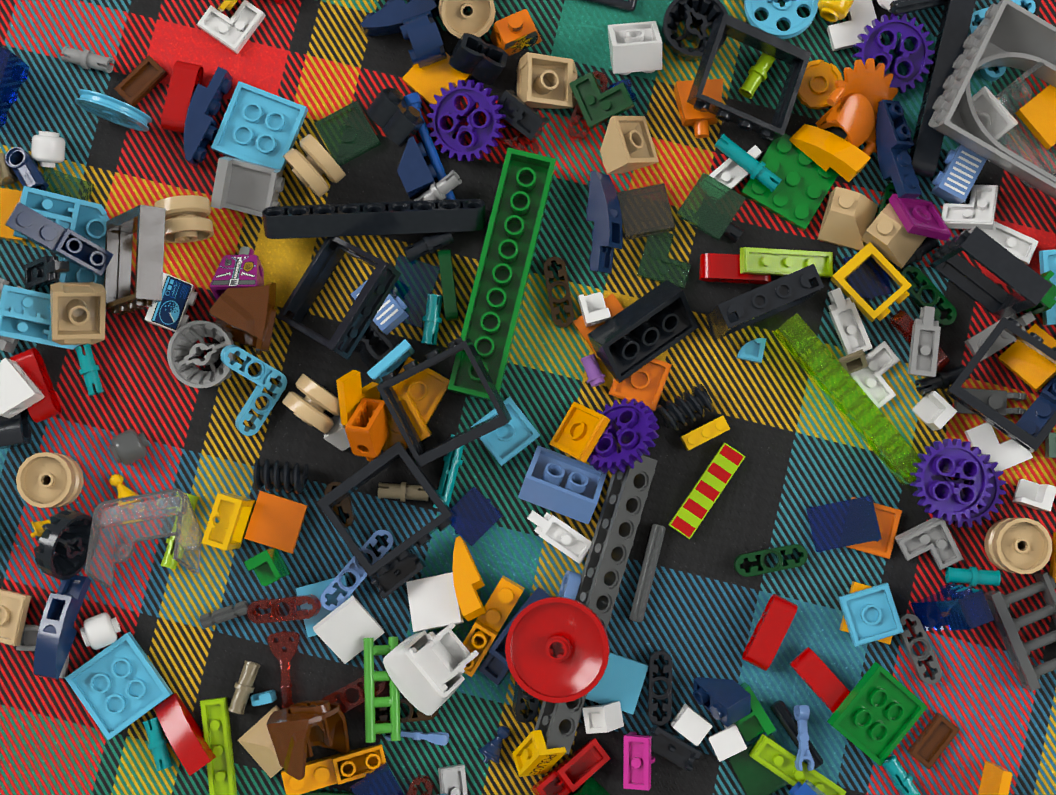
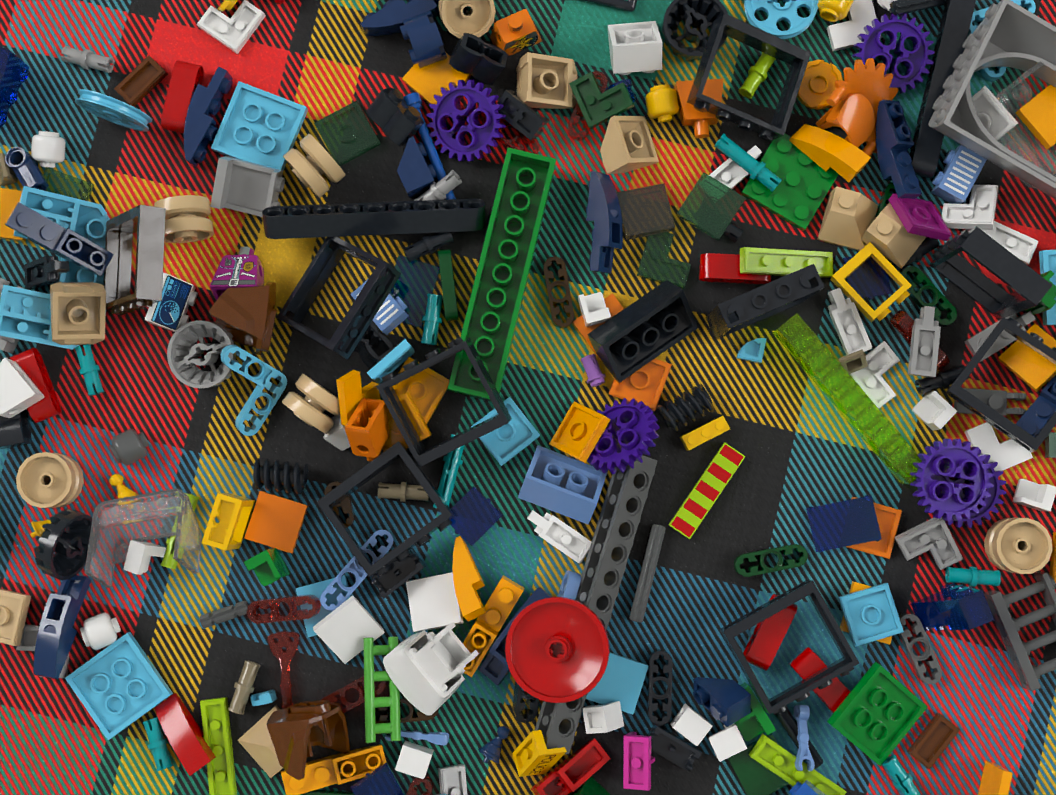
(139, 556): none -> white panel
(414, 759): none -> white panel
(662, 103): none -> yellow head
(819, 679): none -> black window

